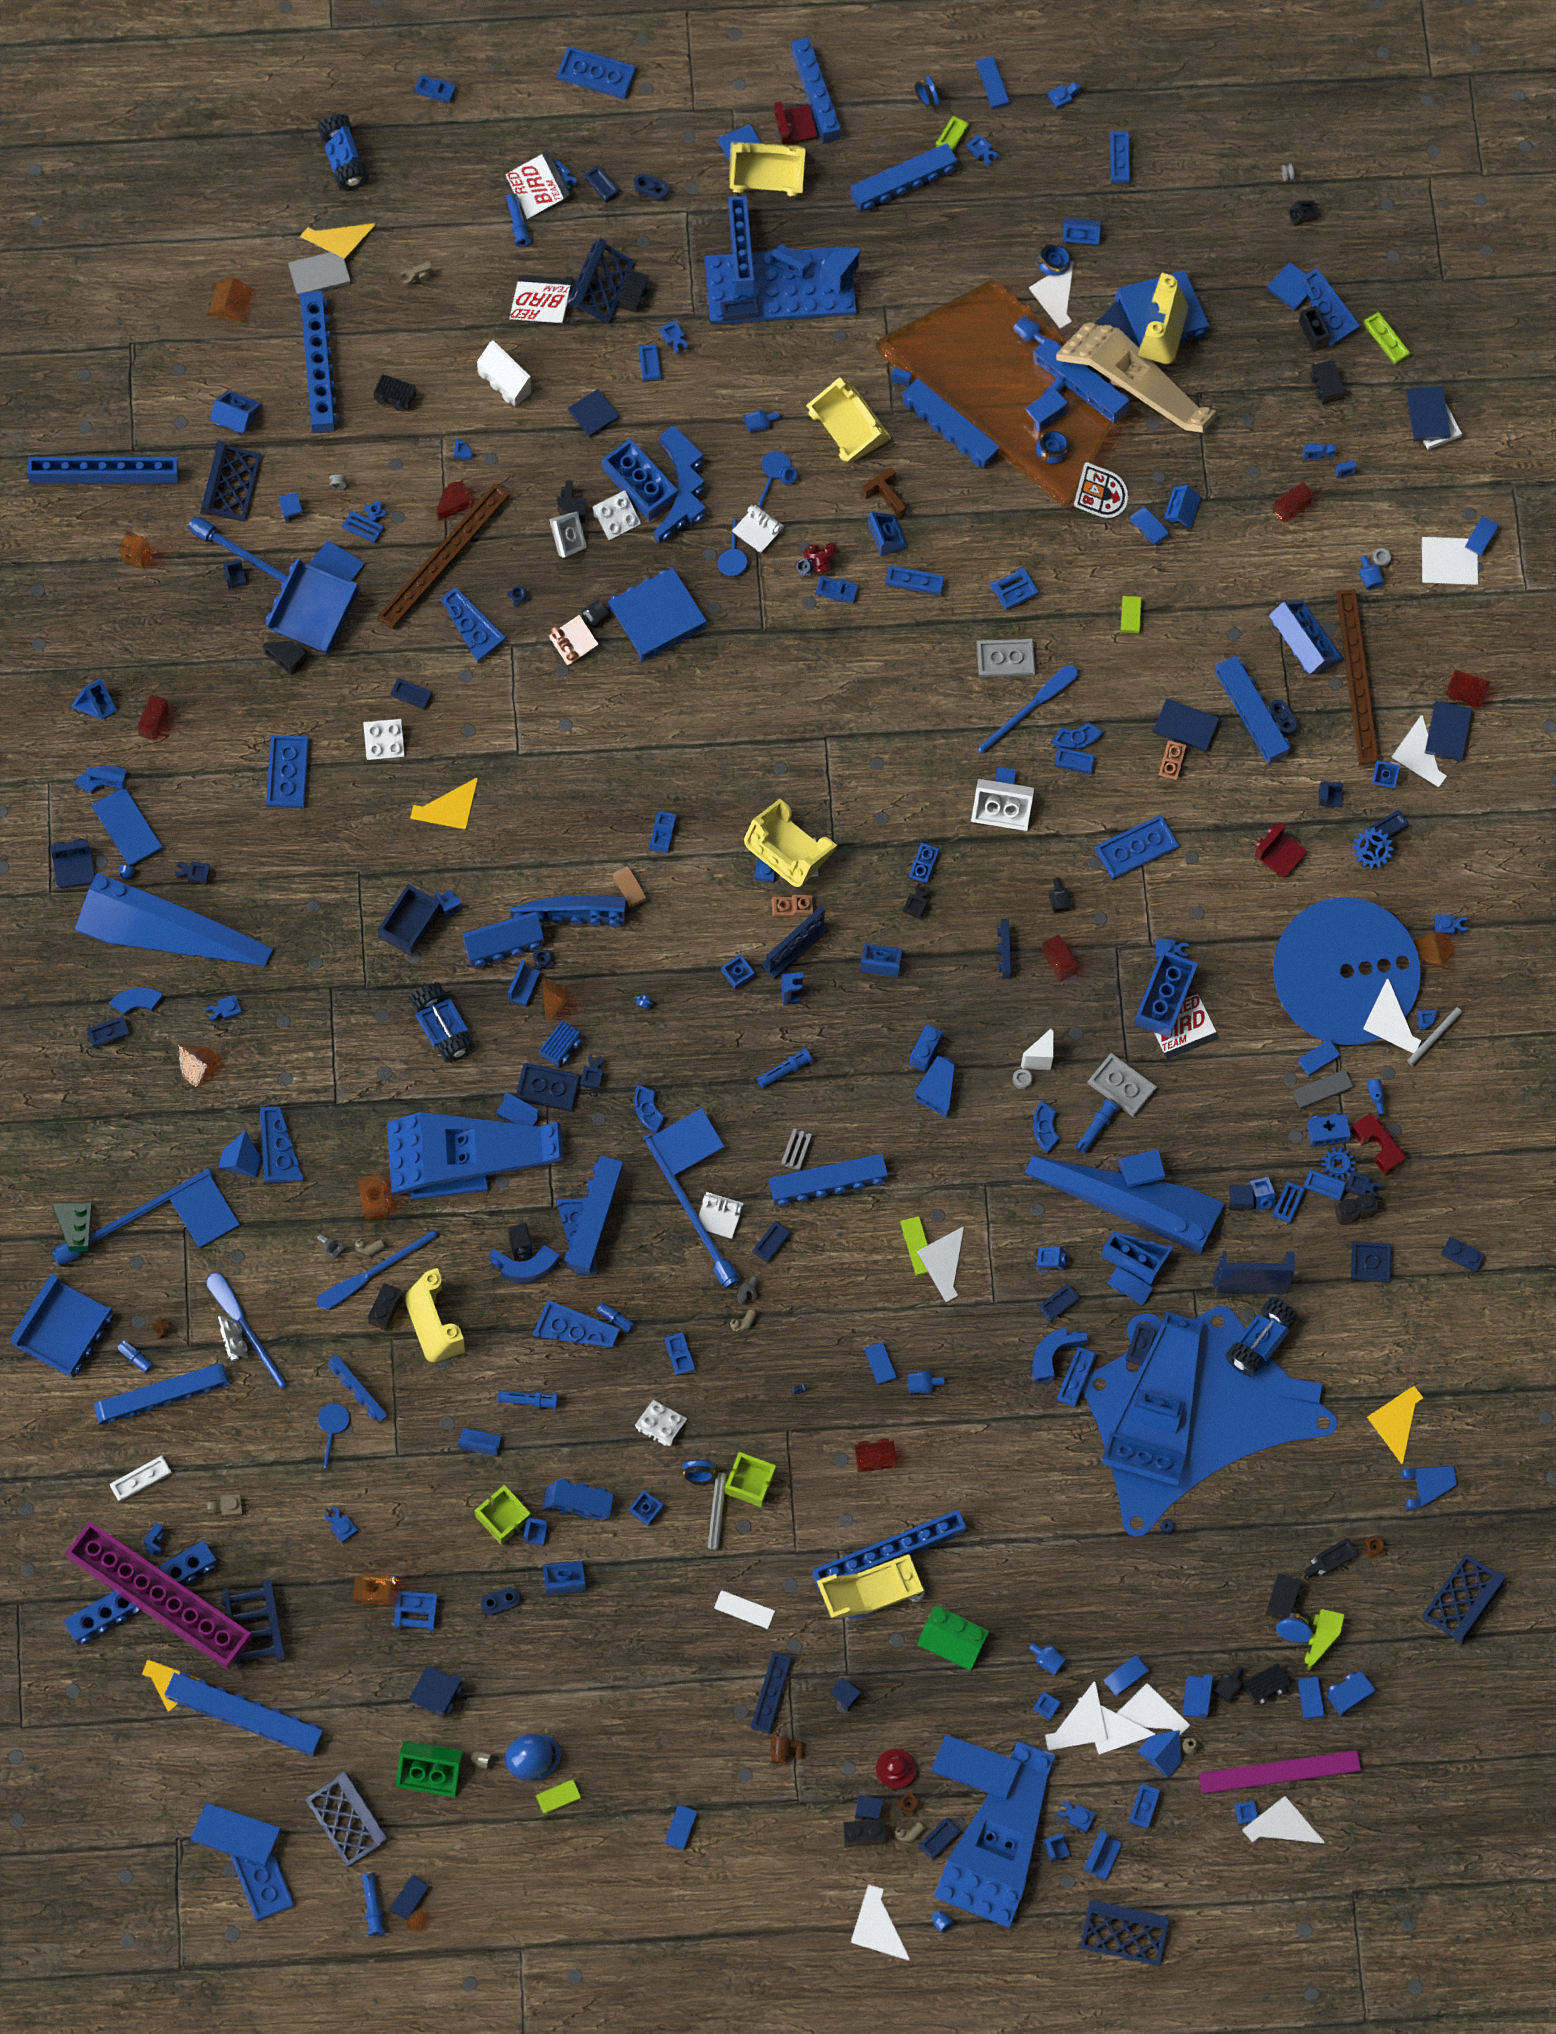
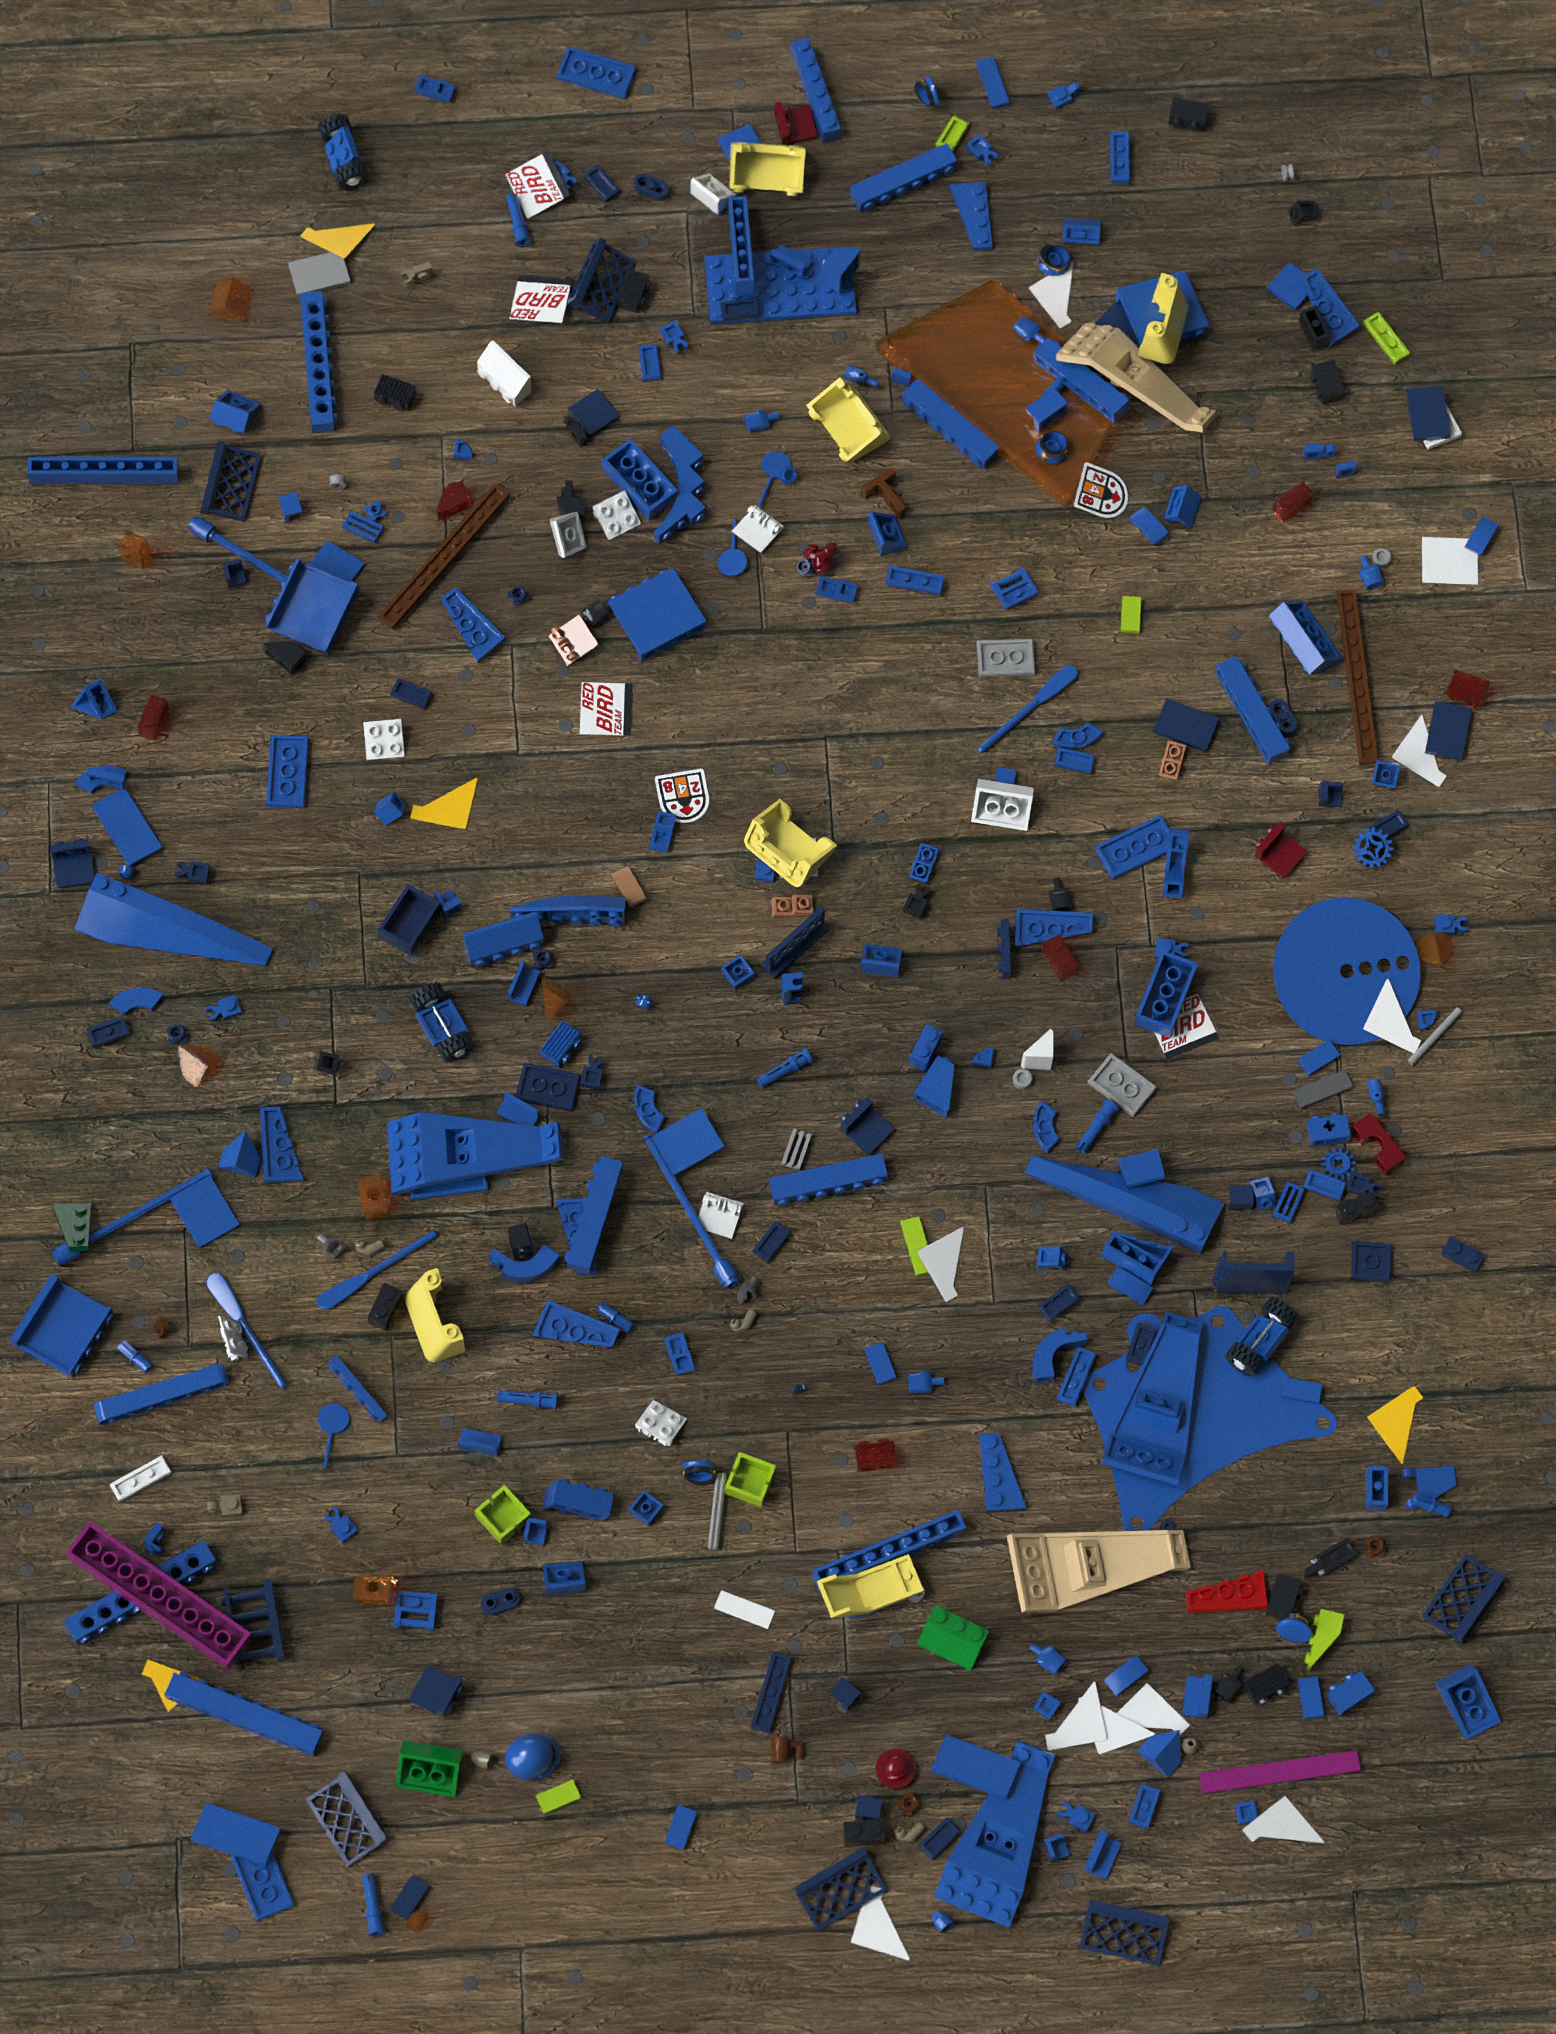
(176, 1029): none -> dark blue plate
(326, 1062): none -> black brick
(390, 808): none -> blue panel
(578, 433): none -> black plate
(606, 708): none -> sticker
(683, 794): none -> sticker
(711, 192): none -> white slope
(831, 1873): none -> dark blue fence
(859, 376): none -> blue piece
(865, 1126): none -> dark blue bracket
(974, 212): none -> blue wing
(984, 1058): none -> blue tile
(998, 1477): none -> blue wing
(1042, 925): none -> blue wing
(1056, 1567): none -> tan wing
(1175, 863): none -> blue arch
(1188, 114): none -> black brick
(1235, 1595): none -> red wing
(1376, 1488): none -> blue brick
(1431, 1504): none -> blue axle
(1468, 1701): none -> blue slope

